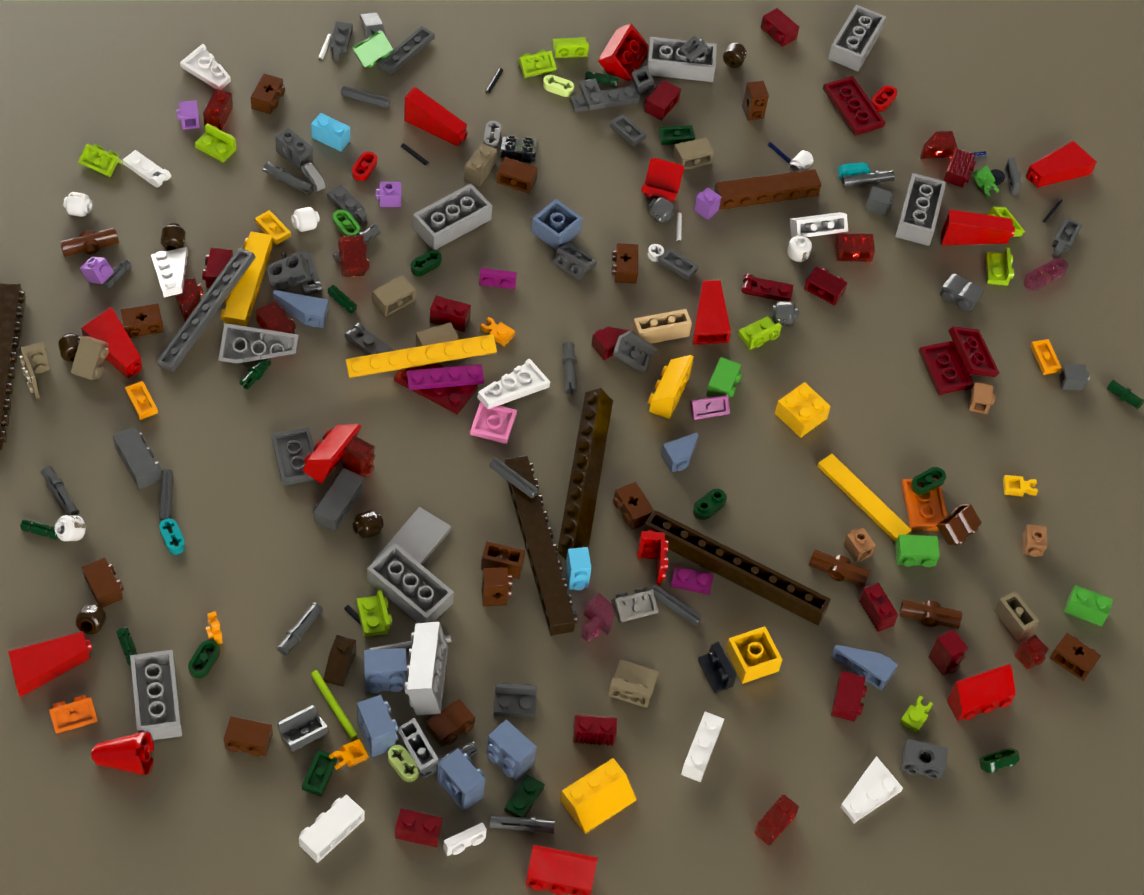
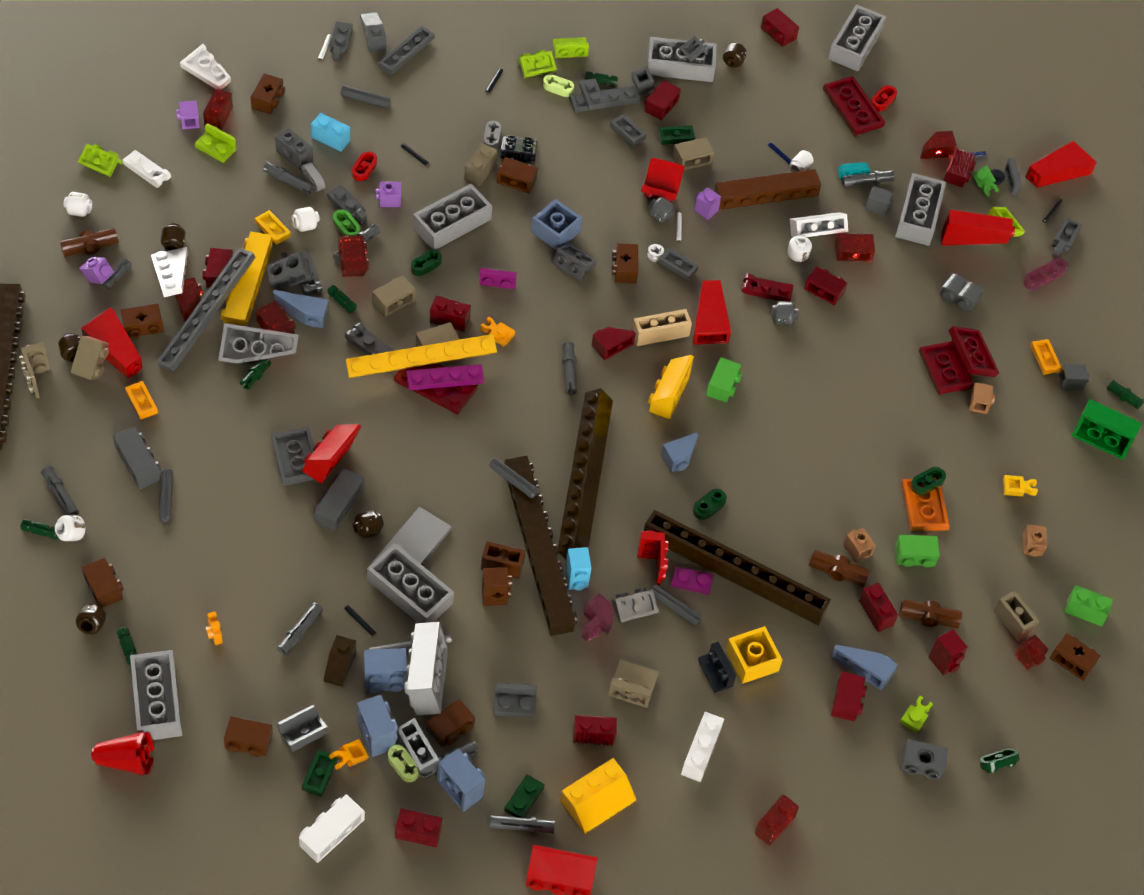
(47, 660): red slope -> none
(73, 715): orange bracket -> none
(176, 534): teal beam -> none
(204, 660): dark green plate -> none
(334, 705): lime bar -> none
(359, 457): clear red brick -> none
(372, 49): brick -> none
(374, 615): lime bracket -> none
(433, 118): red slope -> none
(458, 842): white plate -> none
(493, 423): bright pink plate -> none
(511, 750): sand blue brick -> none
(519, 383): white wing -> none
(624, 52): red slope -> none
(633, 505): reddish brown brick -> none
(634, 351): dark grey bracket -> none
(709, 407): plate -> none
(755, 100): reddish brown brick -> none
(759, 332): lime bracket -> none
(802, 409): yellow brick -> none
(863, 497): yellow tile -> none
(871, 791): white wing -> none
(959, 524): reddish brown brick -> none
(982, 693): red slope -> none
(999, 267): lime bracket -> none
(1106, 429): none -> green brick

